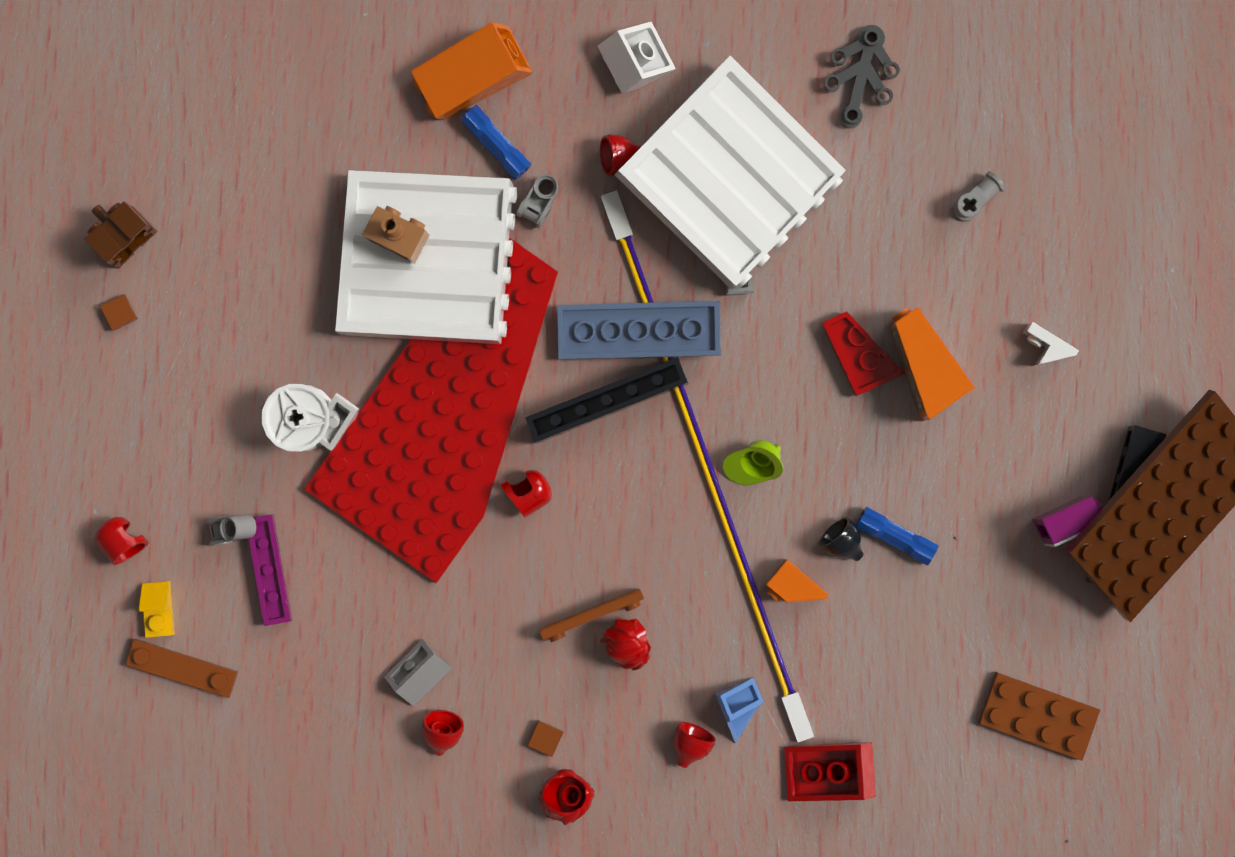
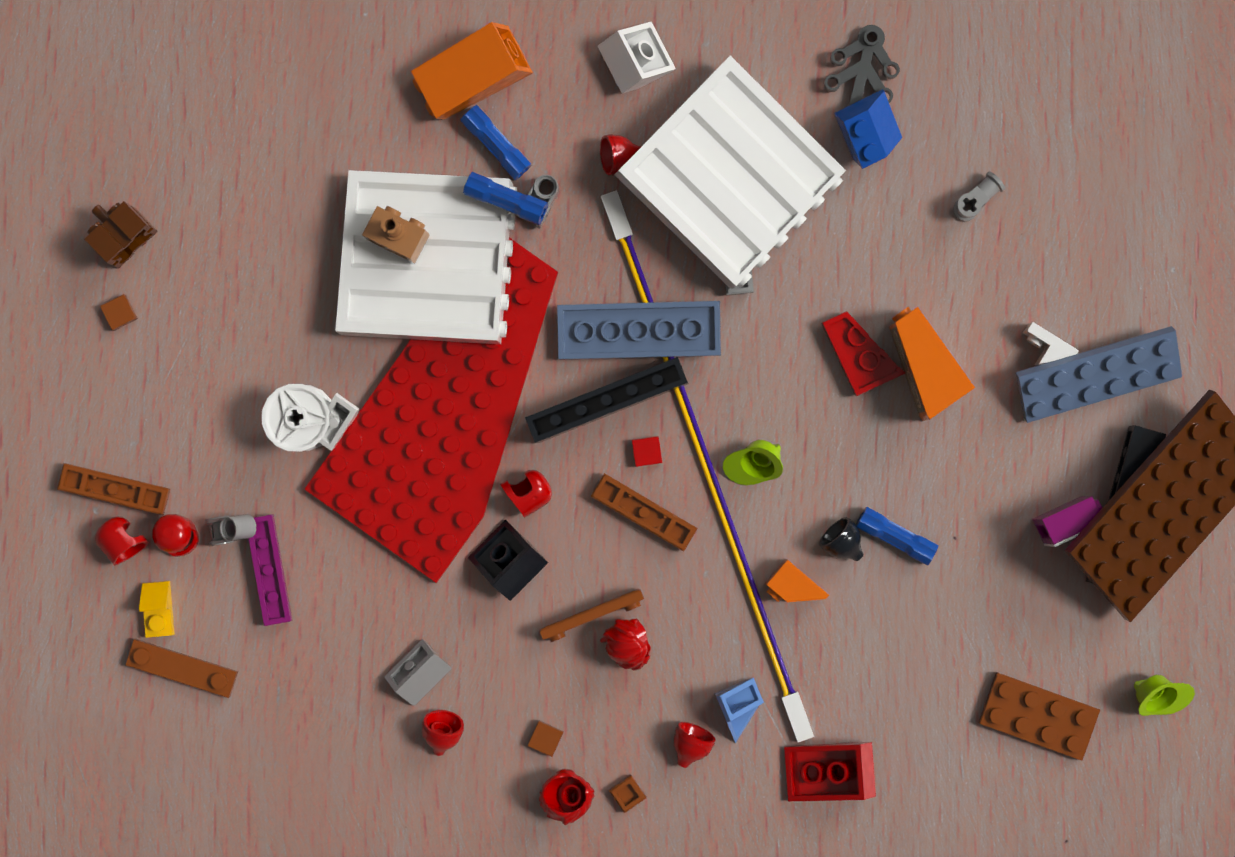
(113, 489): none -> dark orange plate
(173, 534): none -> red helmet
(488, 191): none -> blue axle
(507, 560): none -> black slope
(627, 793): none -> dark orange tile
(644, 512): none -> dark orange plate
(647, 451): none -> red tile
(869, 129): none -> blue slope
(1099, 374): none -> sand blue plate
(1161, 696): none -> lime piece

